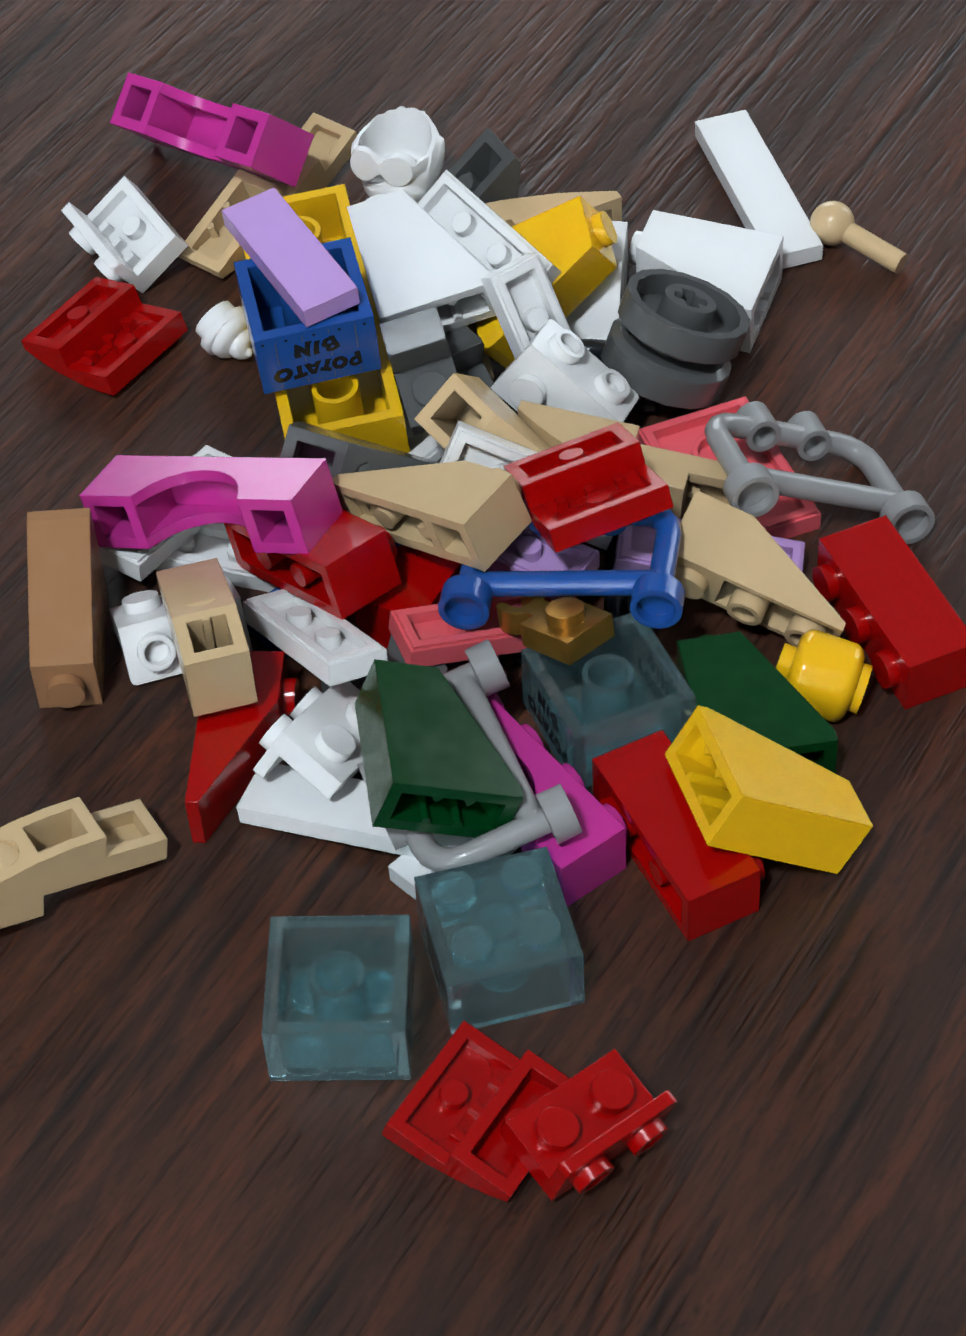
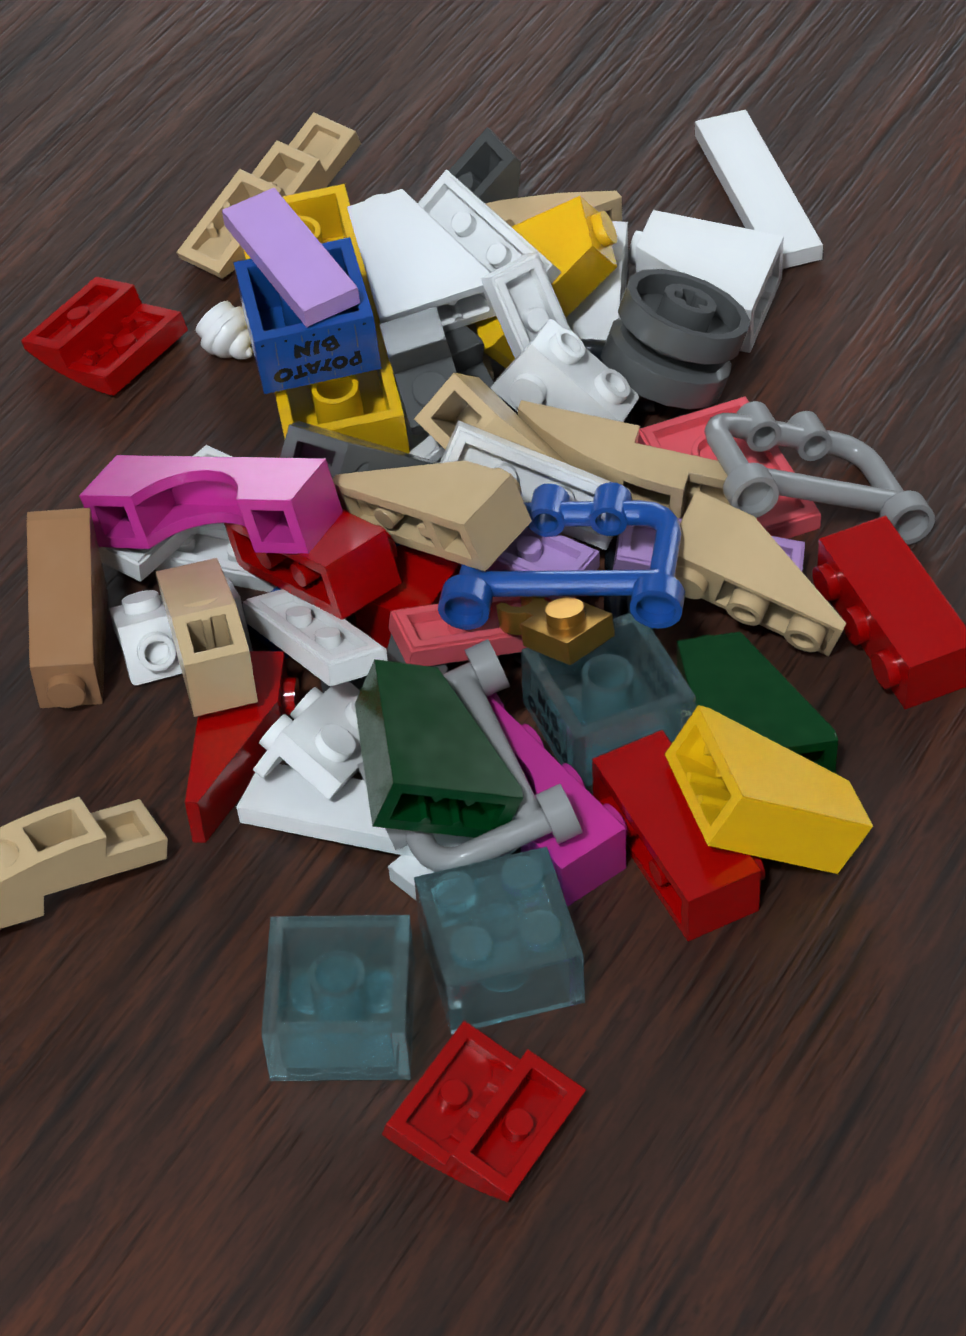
(127, 235): white bracket -> none
(212, 131): dark pink arch -> none
(398, 153): white hair -> none
(586, 1124): red bracket -> none
(589, 487): red slope -> none
(826, 672): yellow head -> none
(836, 225): tan bar -> none

